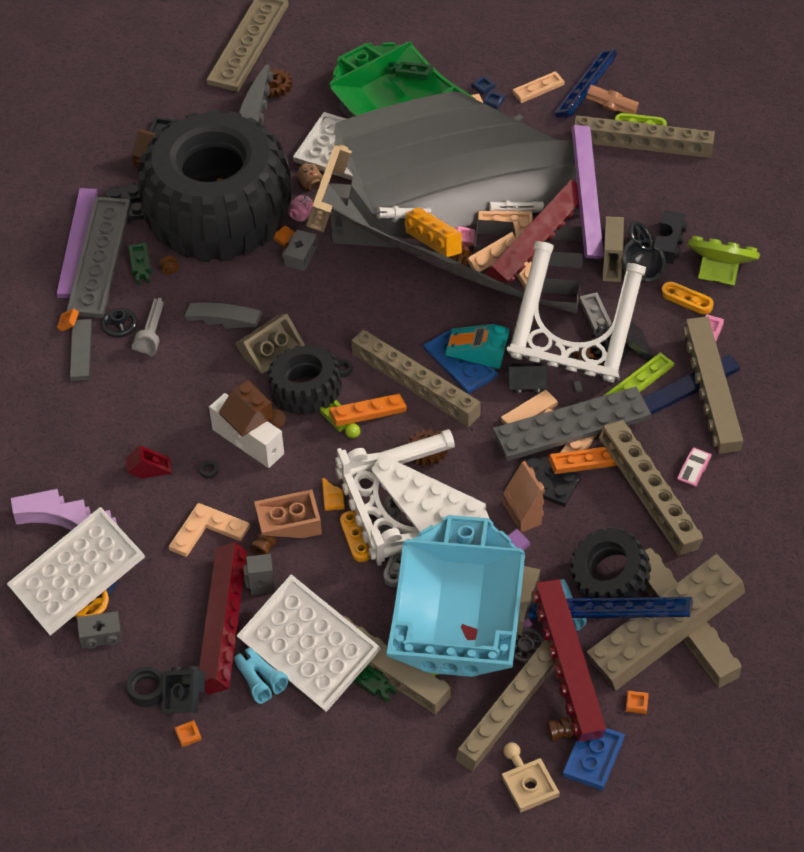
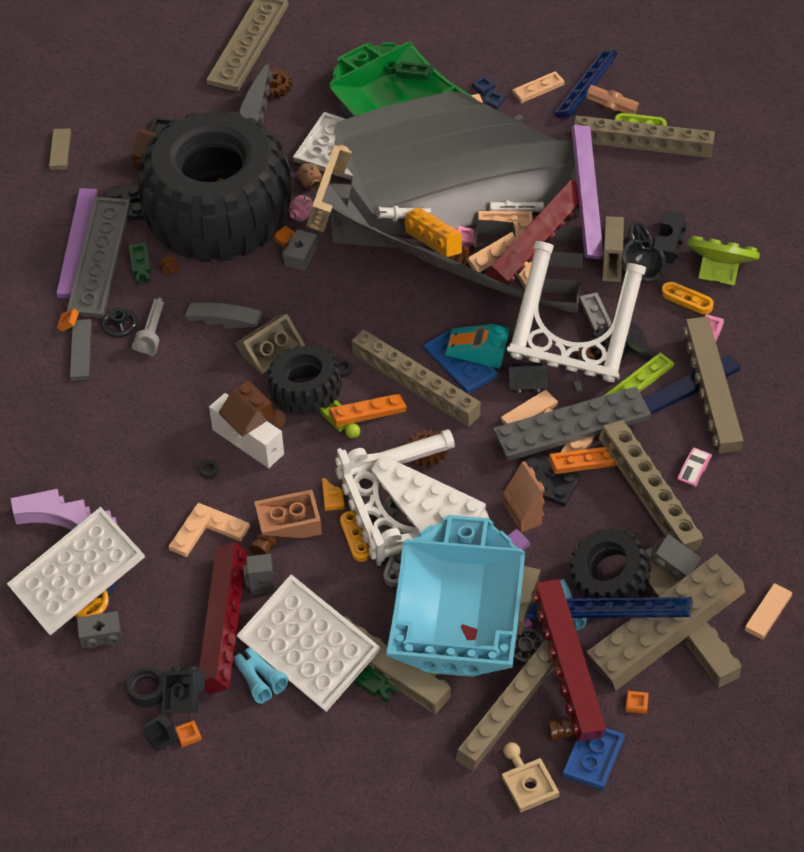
(60, 149): none -> dark tan tile
(147, 463): dark red slope -> none
(160, 732): none -> black panel
(674, 557): none -> dark grey slope
(768, 611): none -> light nougat tile

